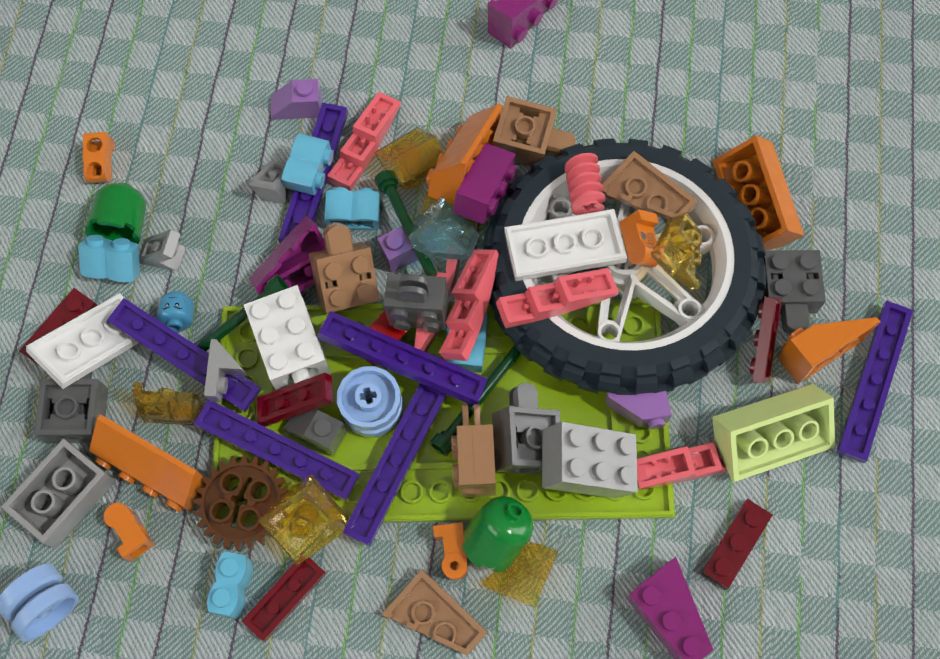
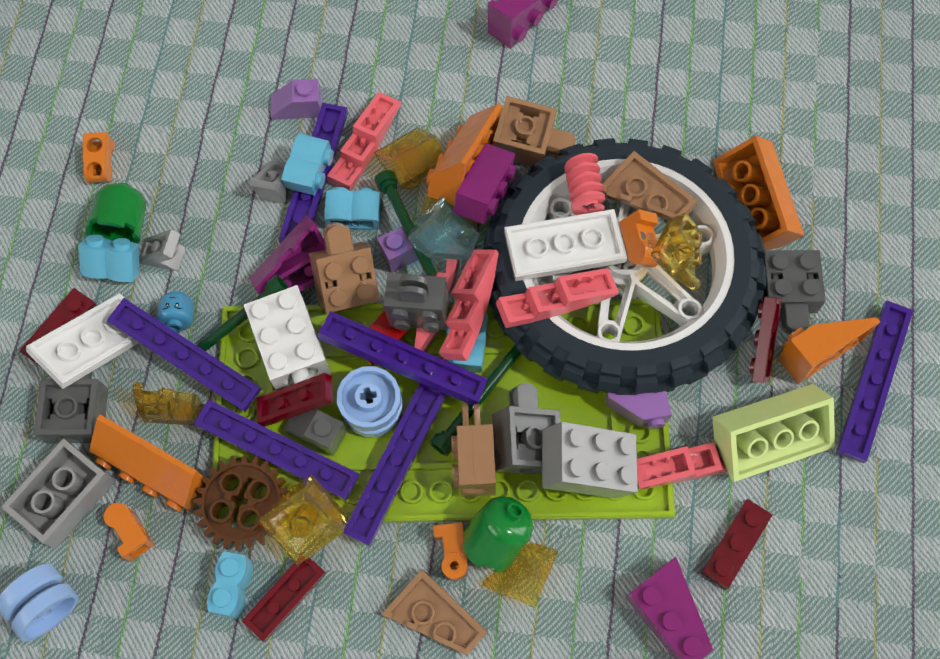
(219, 364): light grey slope -> none

